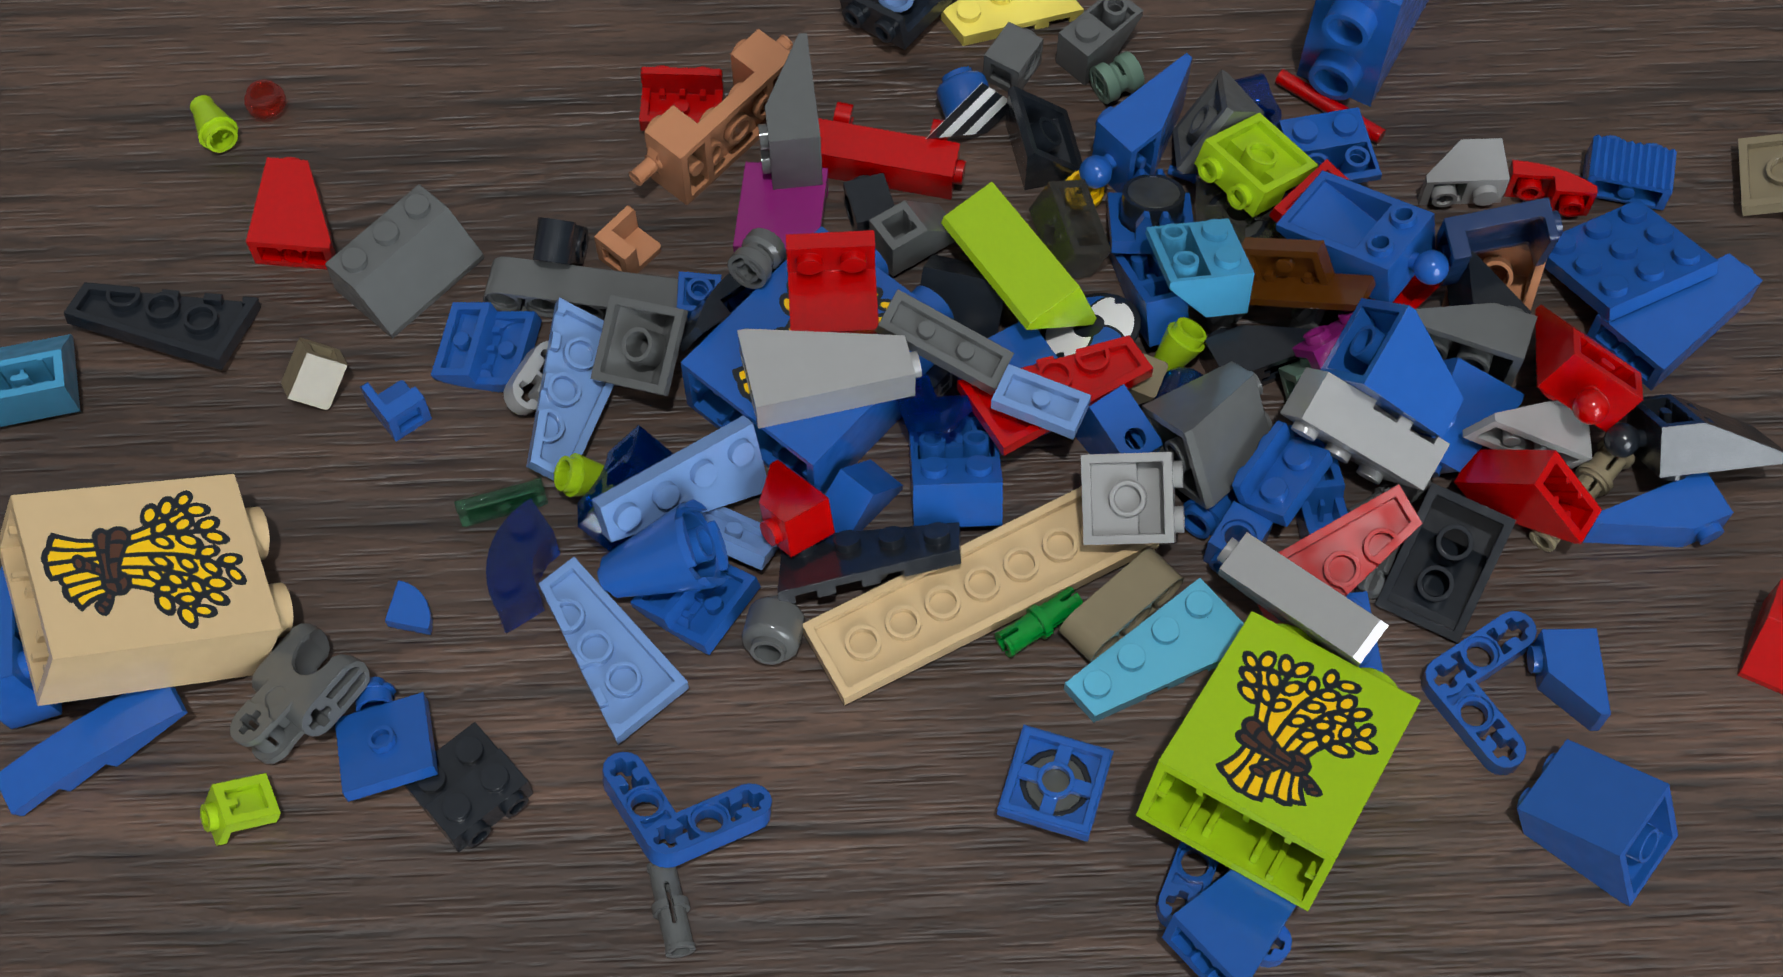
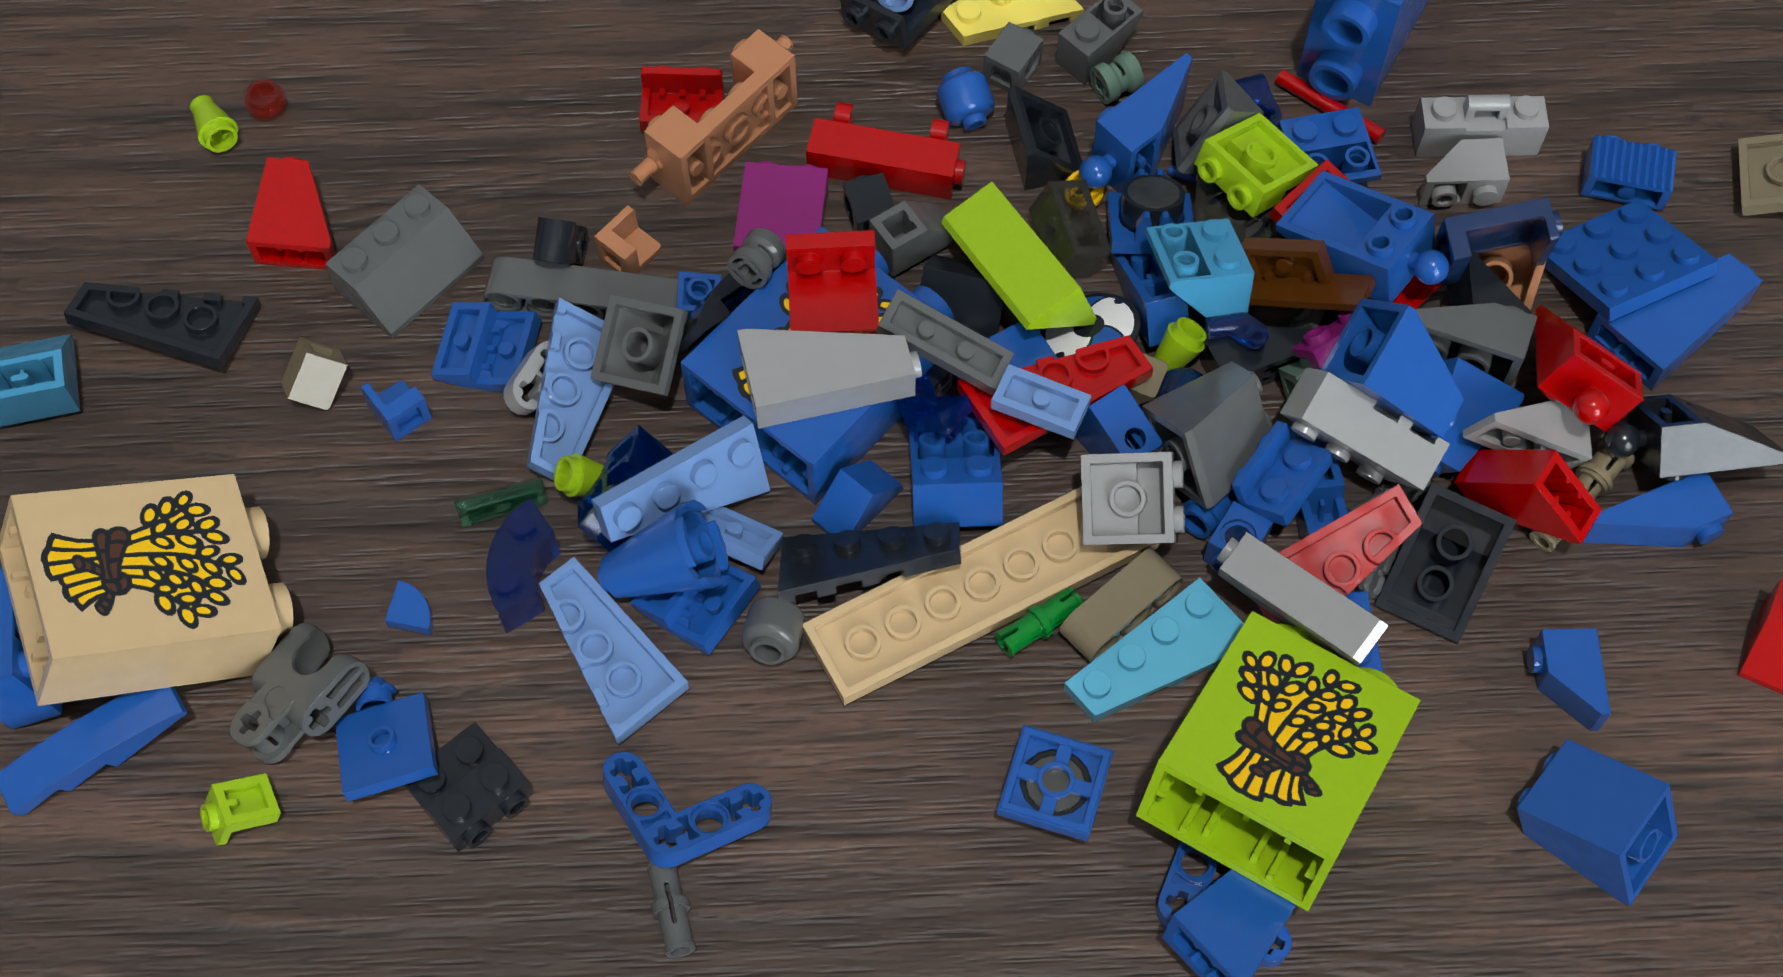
(792, 132): dark grey slope -> none
(793, 511): red slope -> none
(974, 115): sticker -> none
(1238, 326): none -> clear blue arm
(1446, 120): none -> light grey piece
(1466, 691): blue beam -> none
(1566, 191): red slope -> none

